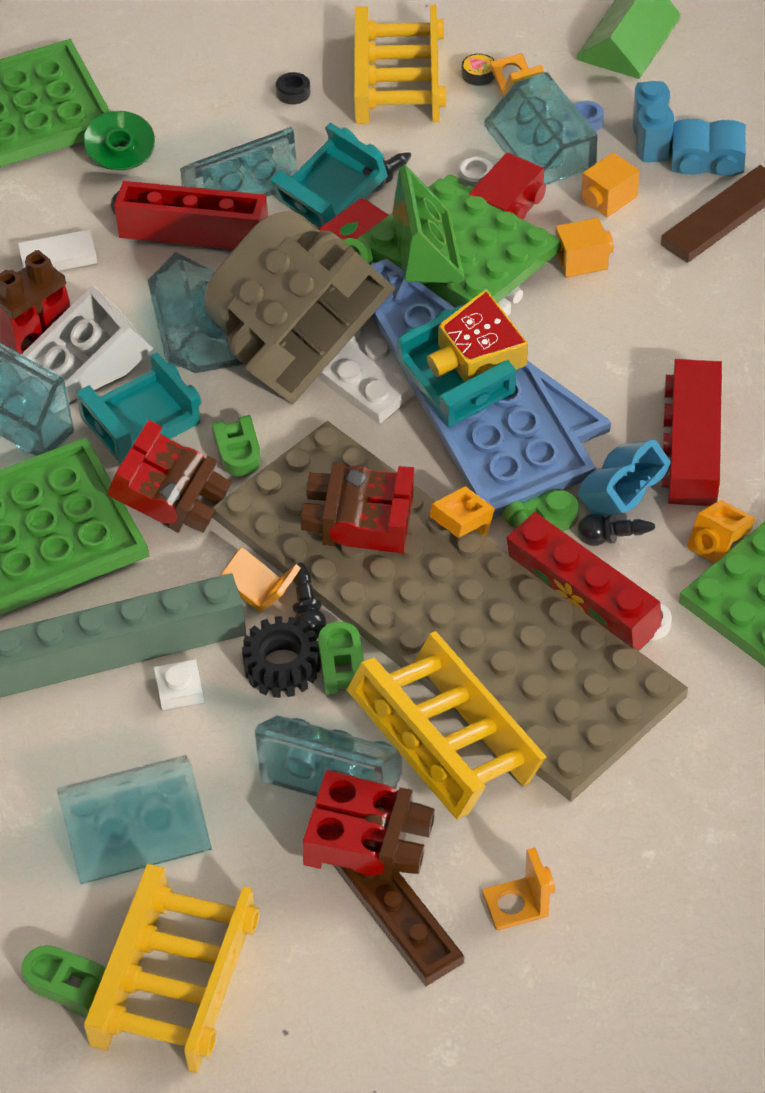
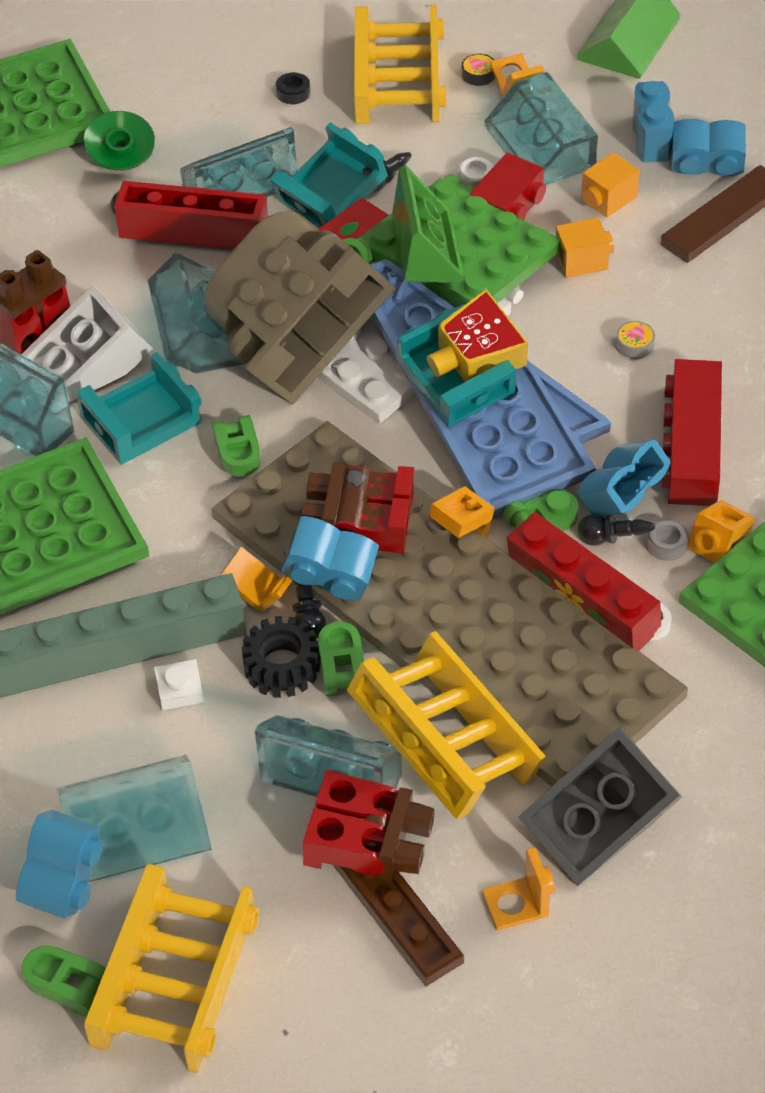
(59, 864): none -> dark azure brick
(64, 250): white tile -> none
(168, 480): hips -> none
(330, 558): none -> dark azure brick
(592, 113): medium blue tile -> none
(599, 806): none -> dark grey slope
(635, 339): none -> tile
(667, 540): none -> light grey tile

